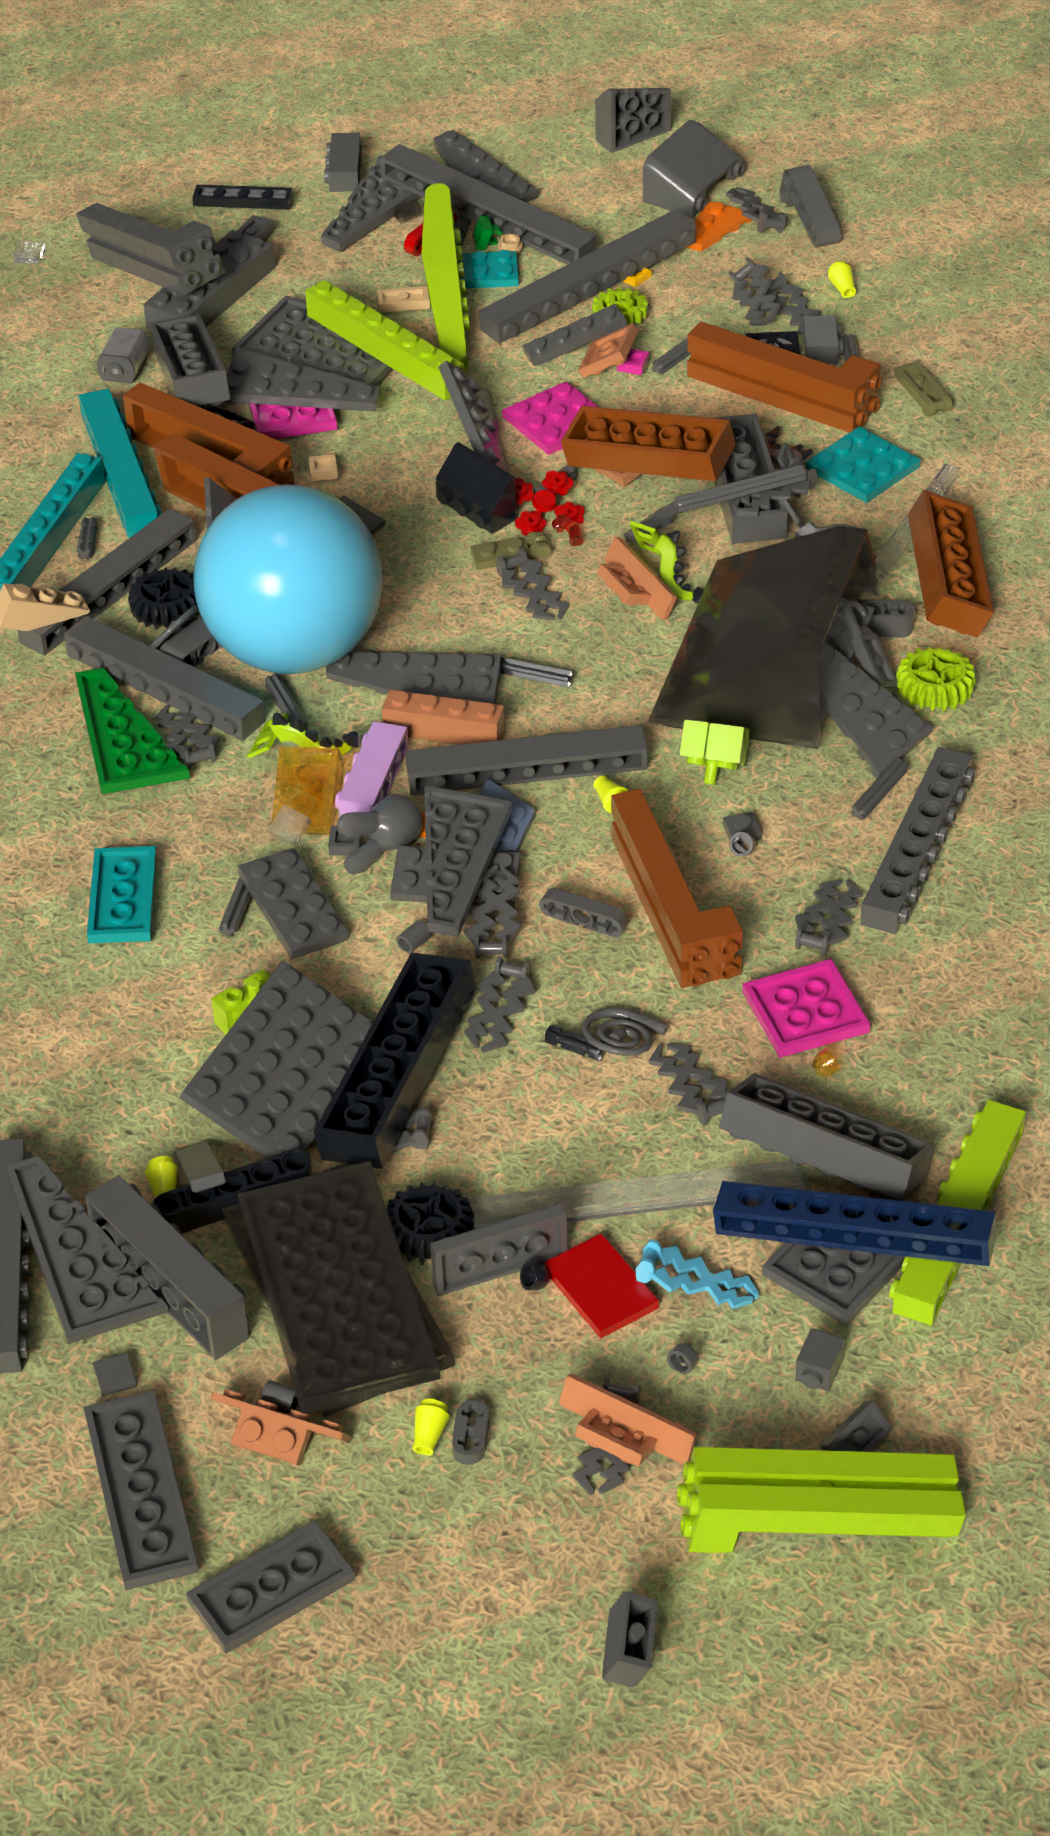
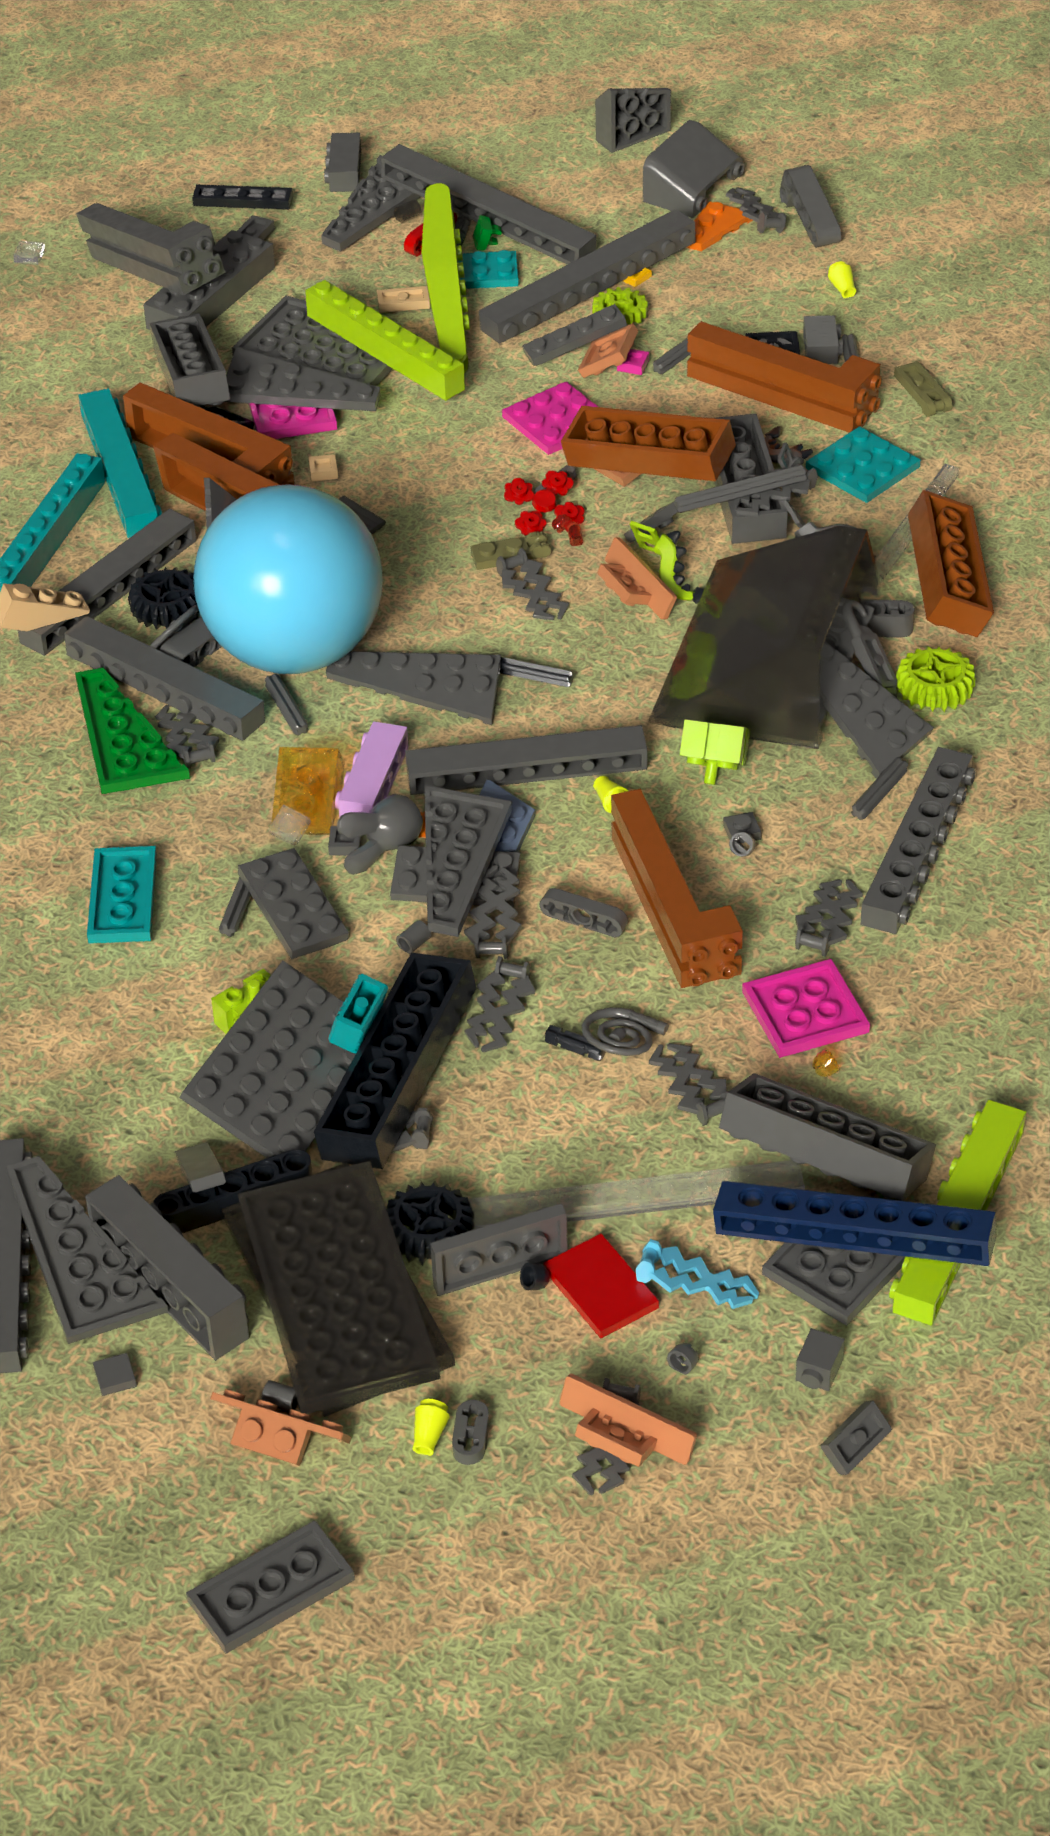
(87, 538): dark grey axle -> none
(123, 355): flat silver piece -> none
(140, 1490): dark grey plate -> none
(161, 1174): neon yellow cone -> none
(295, 732): lime piece -> none
(358, 1013): none -> teal brick
(444, 718): nougat brick -> none
(472, 161): dark grey wing -> none
(476, 413): dark grey wing -> none
(477, 489): black slope -> none
(510, 242): tan plate -> none
(630, 1639): dark grey brick -> none
(756, 273): dark grey piece -> none
(796, 312): dark grey piece -> none
(816, 1494): lime brick -> none

